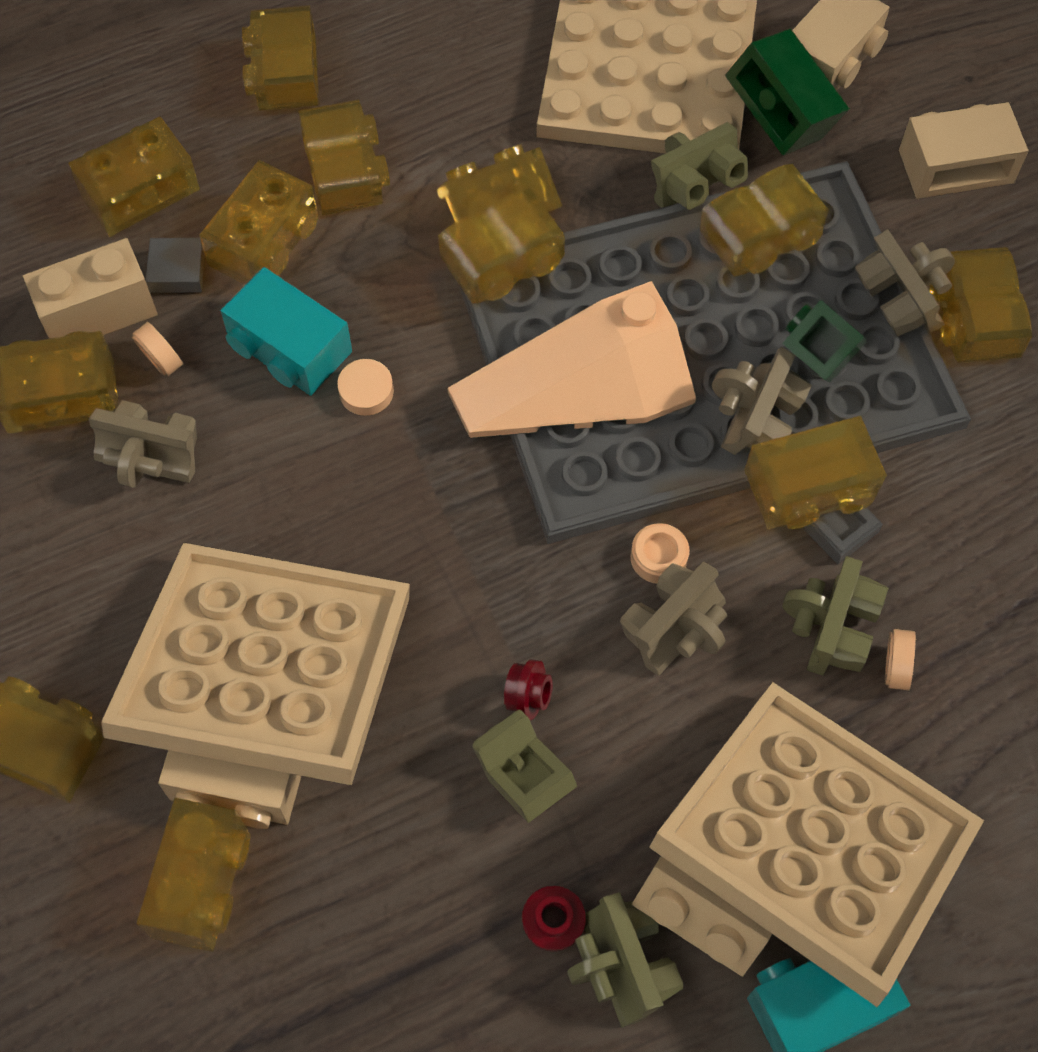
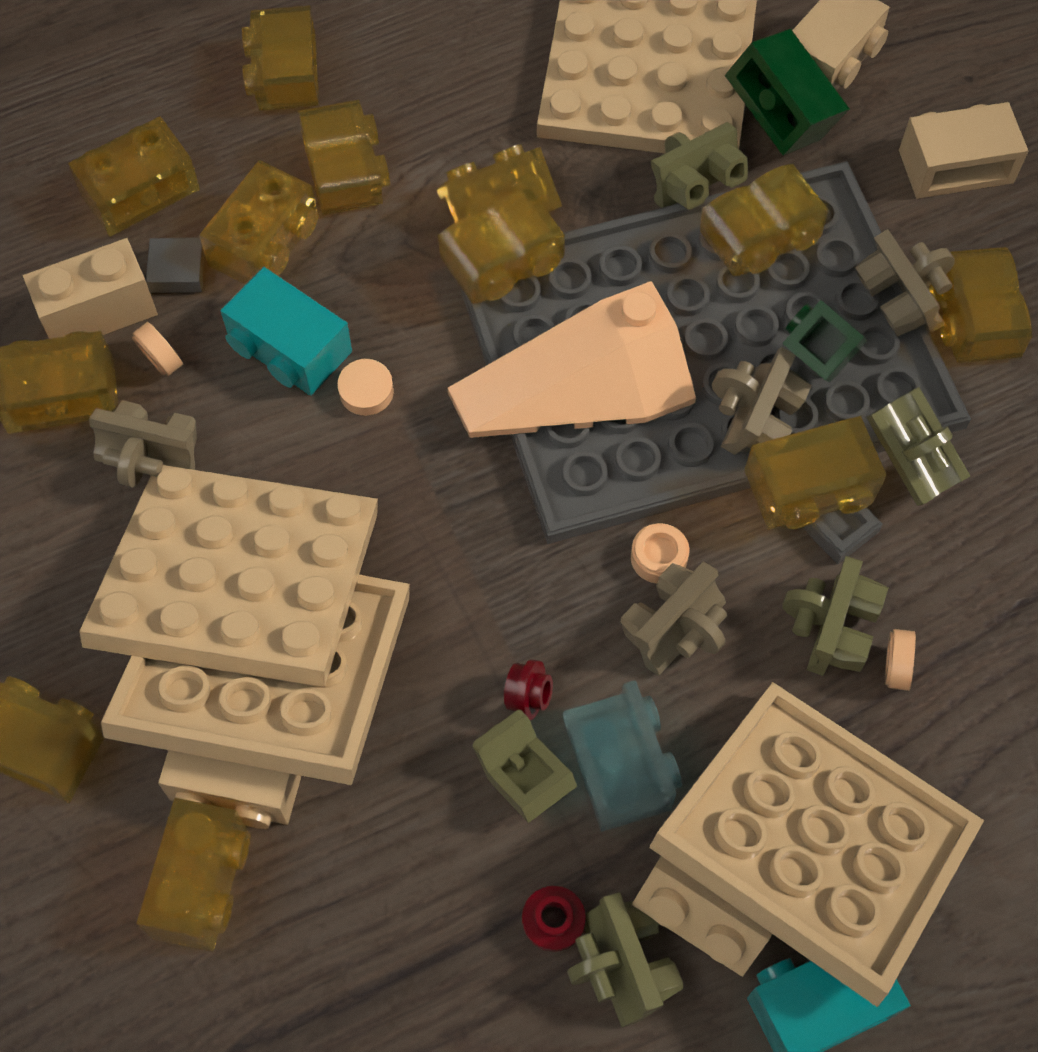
(233, 576): none -> tan plate
(622, 758): none -> clear light blue bracket
(918, 446): none -> olive hips

